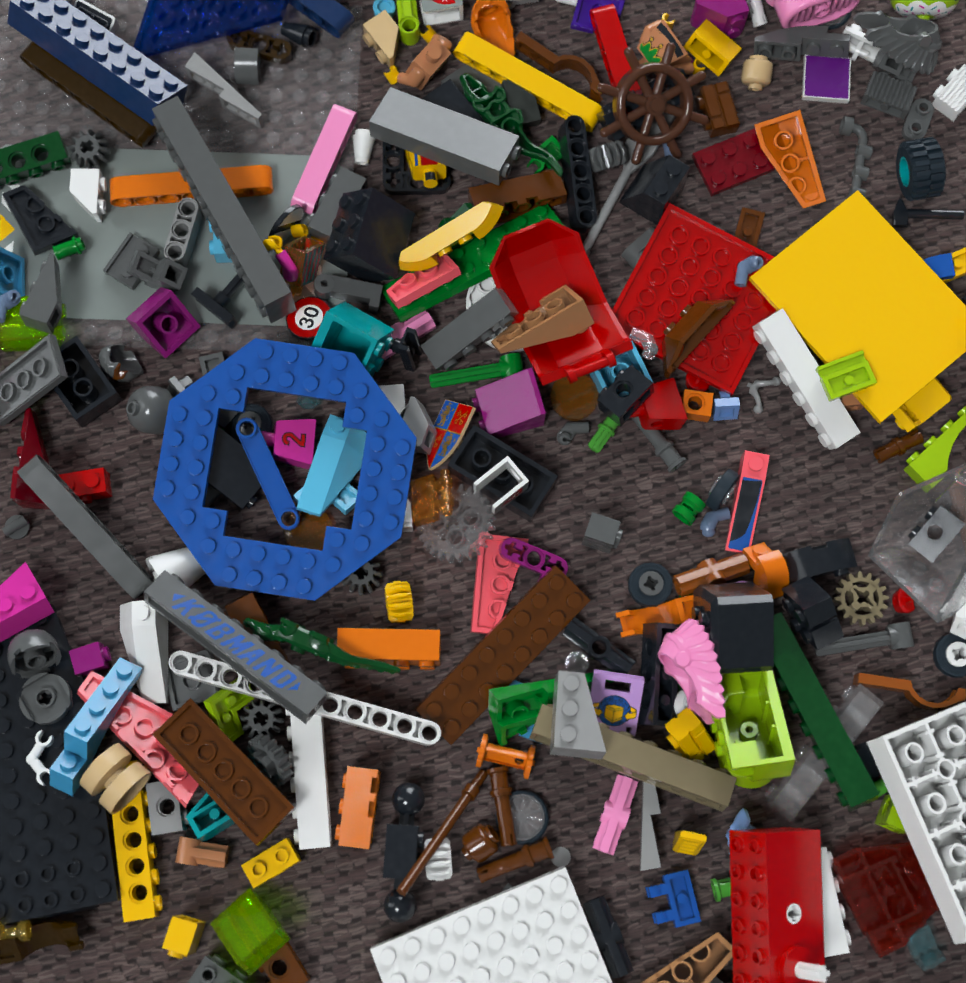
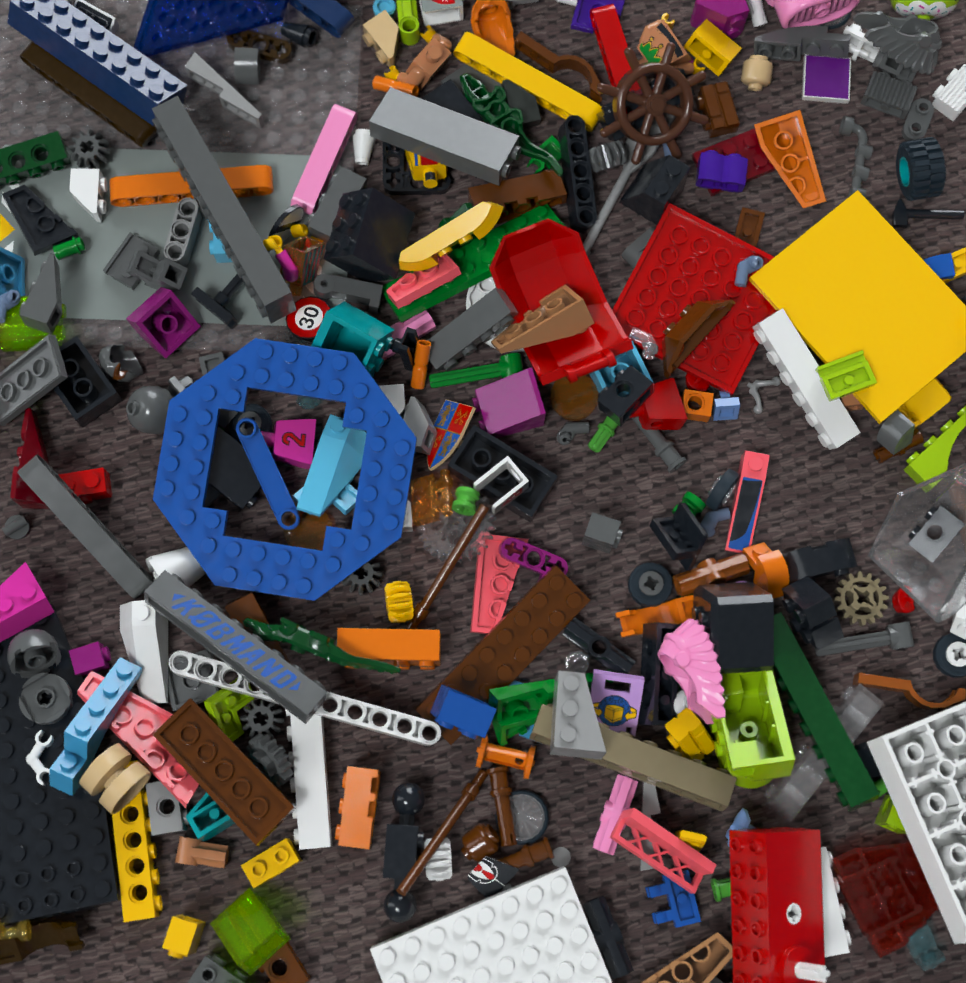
(383, 84): none -> orange piece
(420, 367): none -> orange piece
(422, 609): none -> reddish brown bar
(463, 711): none -> blue piece
(465, 501): none -> bright green wheel
(491, 876): none -> black sticker
(668, 843): none -> coral fence
(680, 535): none -> black bracket
(721, 171): none -> dark purple brick
(896, 432): none -> dark grey brick

